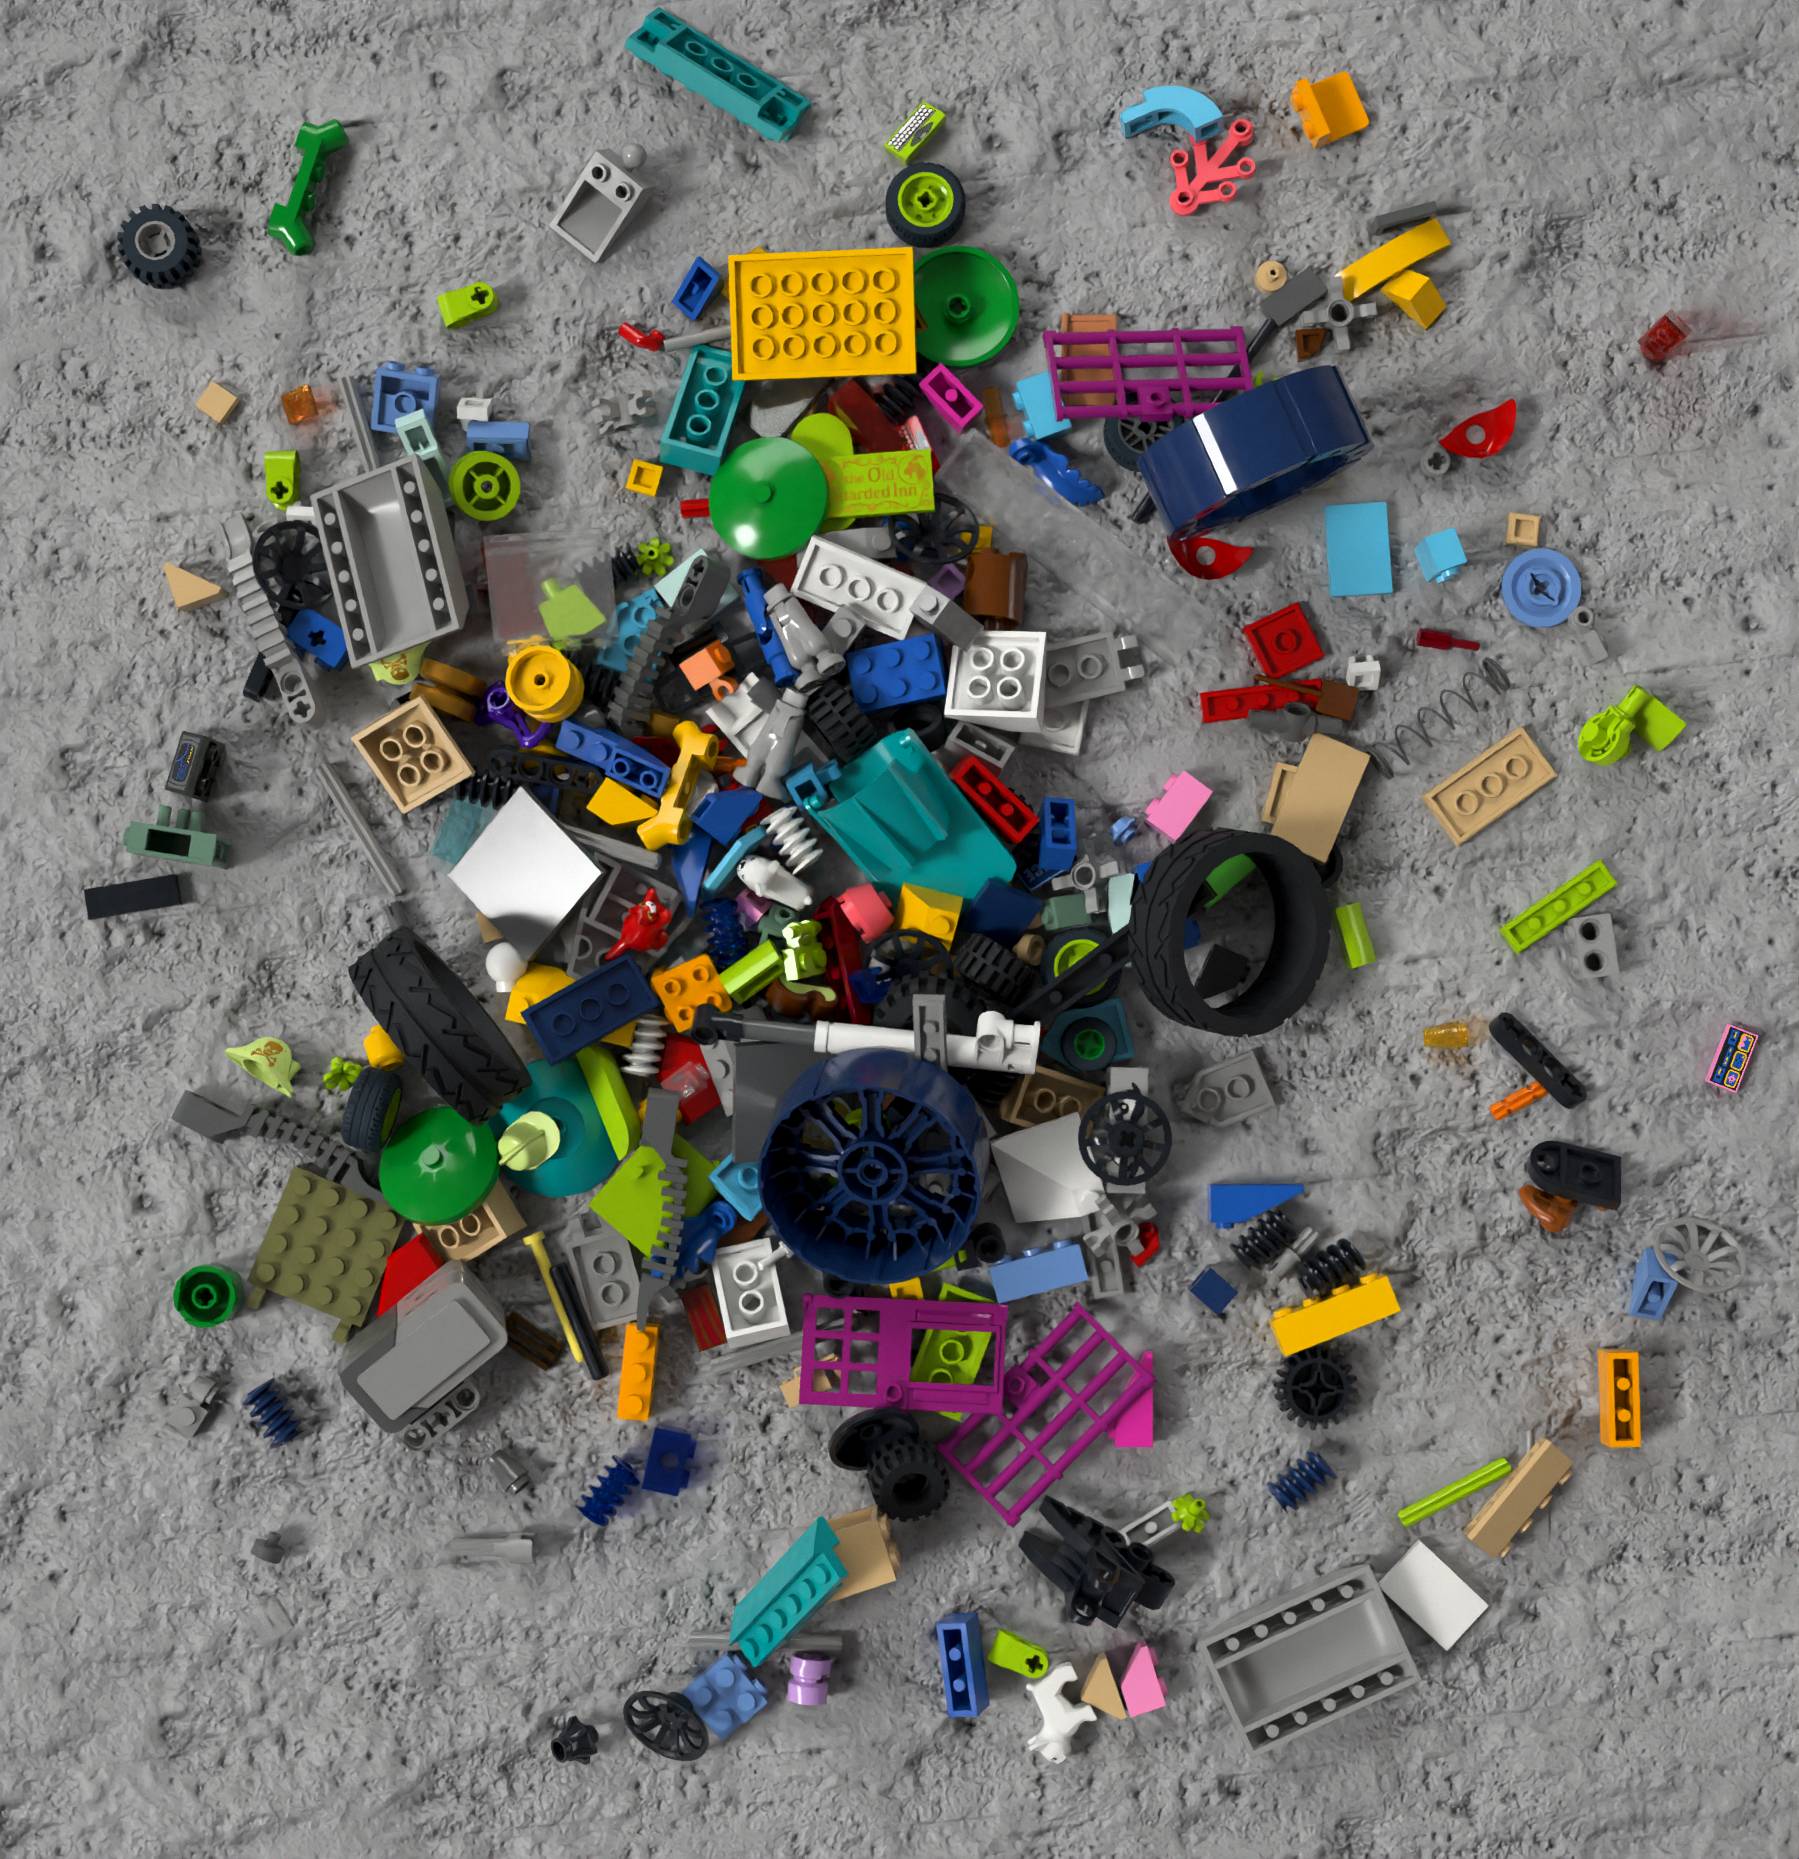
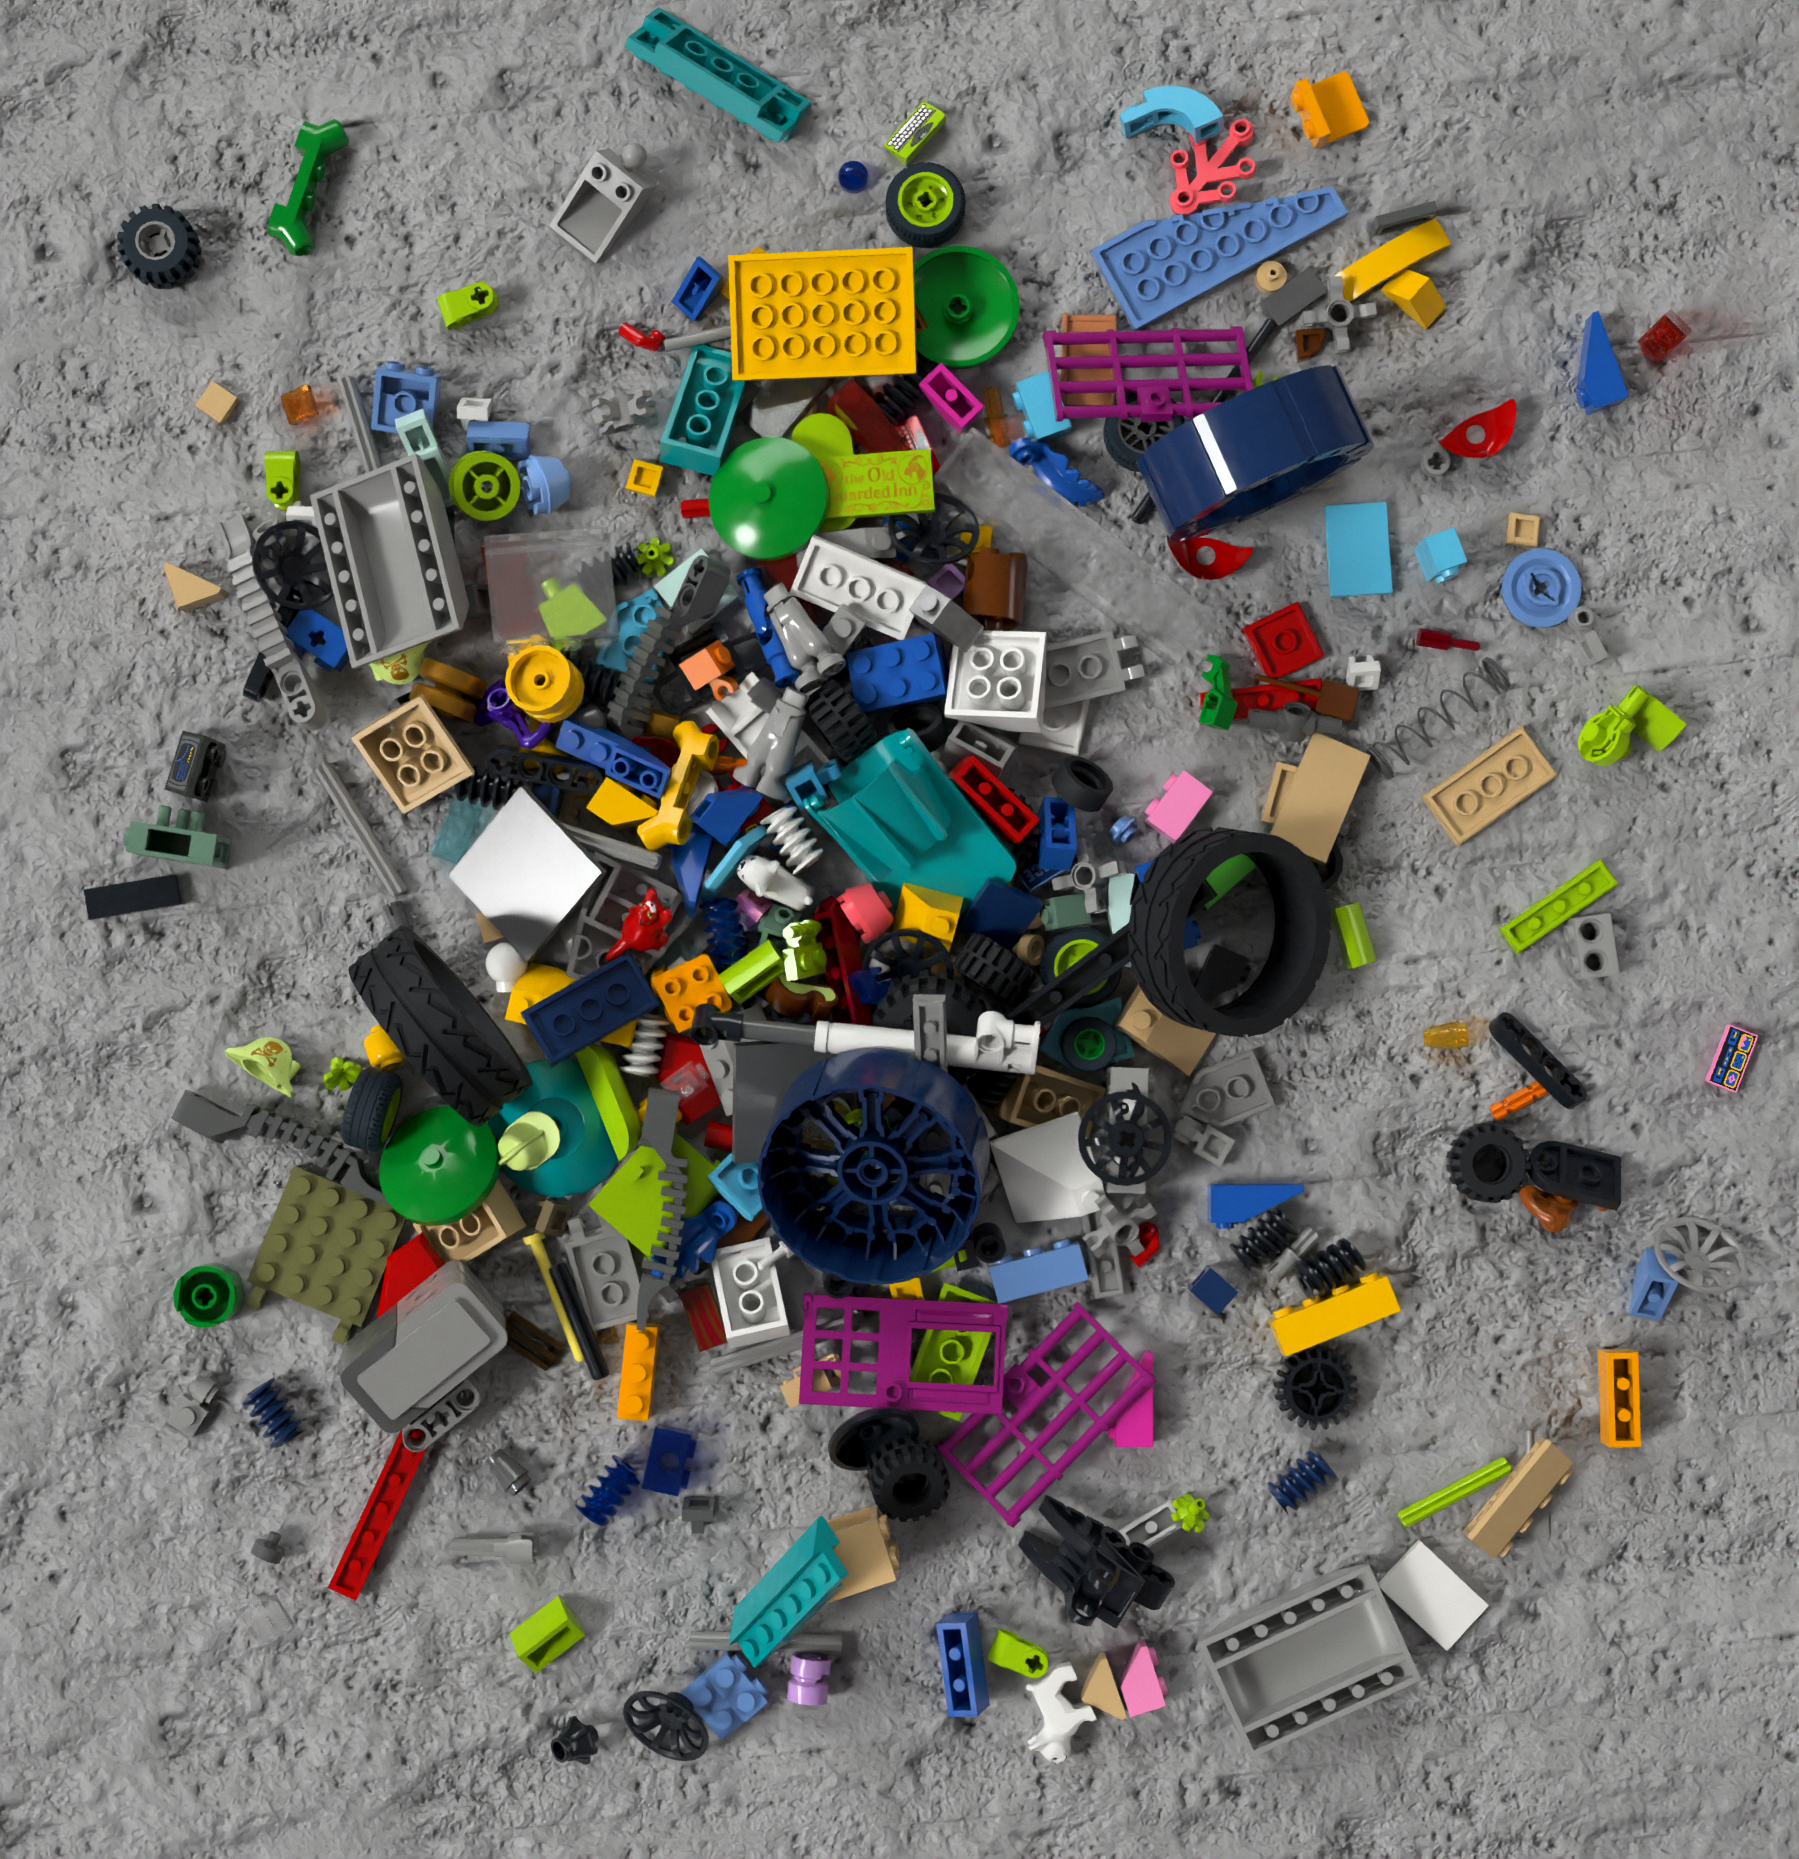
(377, 1518): none -> red plate
(544, 483): none -> light blue cone
(546, 1634): none -> lime brick
(552, 1217): none -> dark tan tile
(698, 1511): none -> dark grey tile
(719, 1136): none -> red piece
(853, 177): none -> clear blue tile
(1082, 784): none -> black tyre
(1165, 1038): none -> tan slope
(1184, 257): none -> medium blue wing
(1210, 1144): none -> light grey plate
(1218, 703): none -> green piece
(1513, 1170): none -> black tyre
(1599, 376): none -> blue slope

